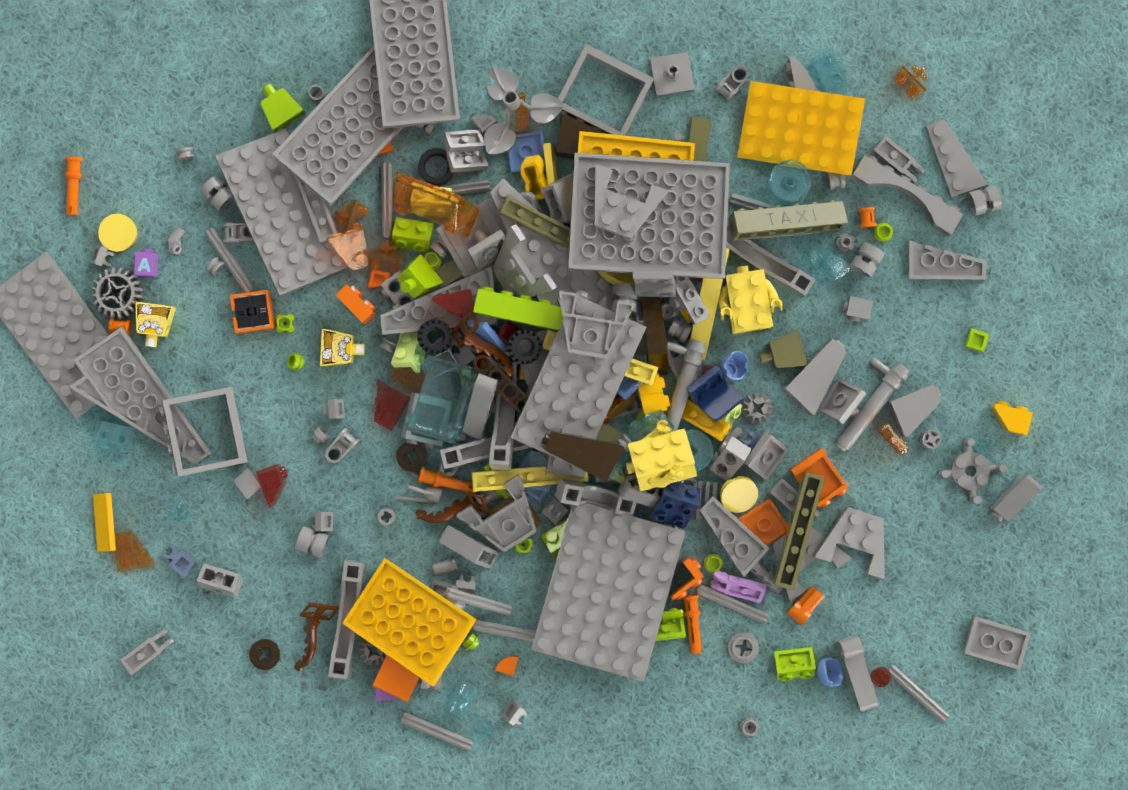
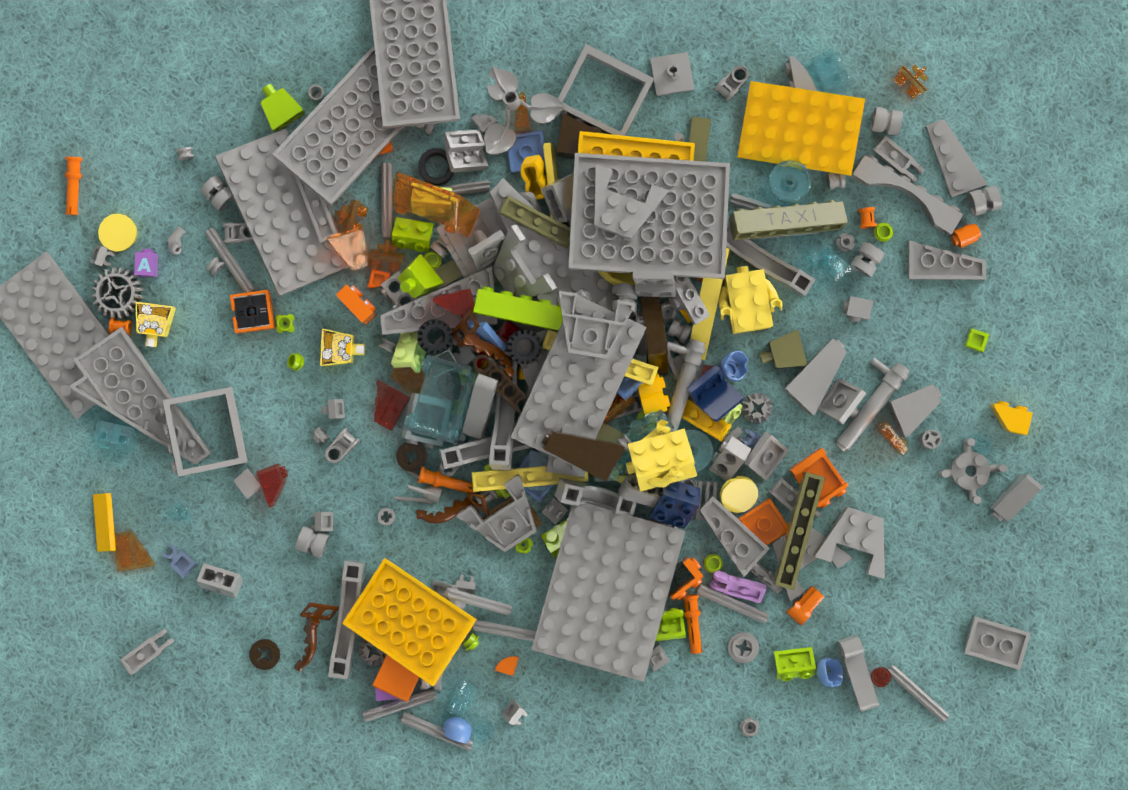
(399, 705): none -> light grey axle
(445, 566): light grey pin -> none
(457, 729): none -> medium blue hair
(468, 547): light grey slope -> none
(658, 658): none -> light grey tile
(890, 122): none -> light grey wheel
(965, 235): none -> orange brick

